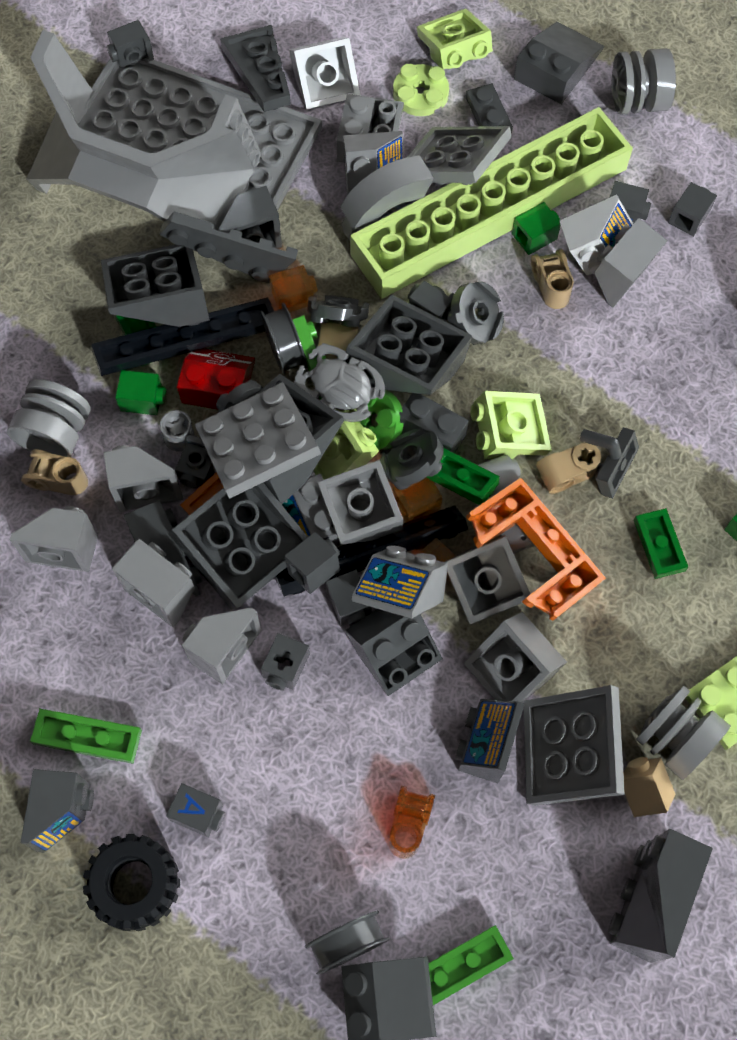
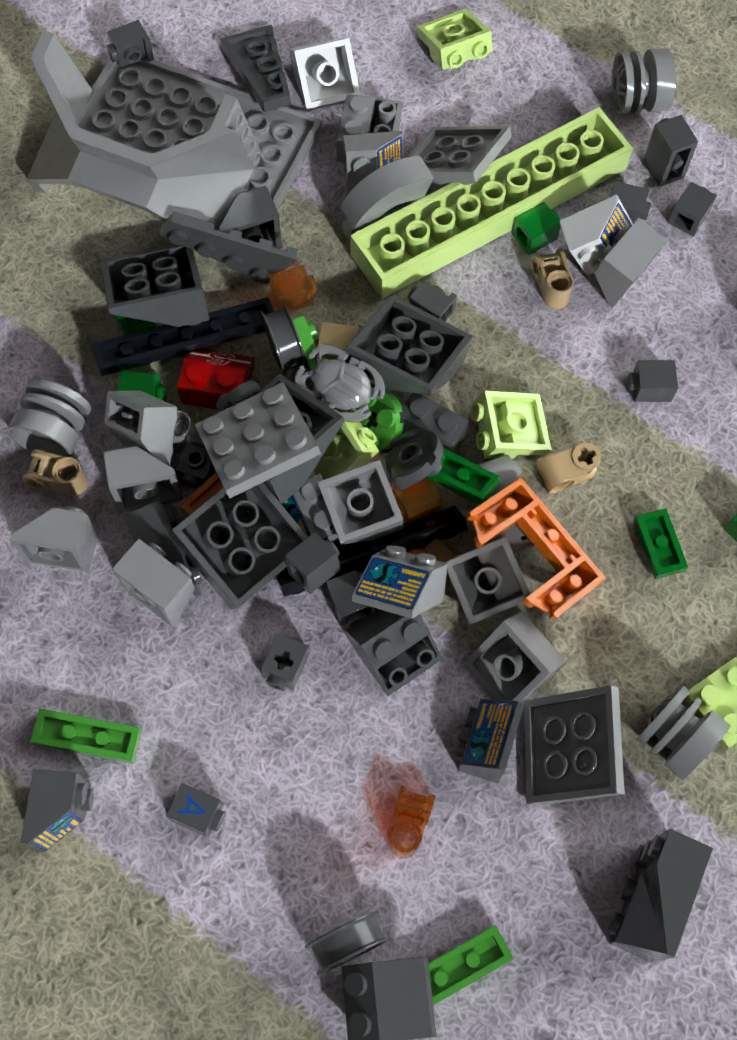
(110, 861): black tyre -> none
(142, 422): none -> light grey slope
(221, 641): light grey slope -> none
(337, 308): dark grey plate -> none
(424, 76): yellowish green plate -> none
(464, 316): dark grey plate -> none
(487, 107): dark grey plate -> none
(556, 61): dark grey slope -> none
(620, 456): dark grey plate -> none
(647, 786): tan brick -> none
(653, 381): none -> dark grey brick
(670, 150): none -> dark grey brick

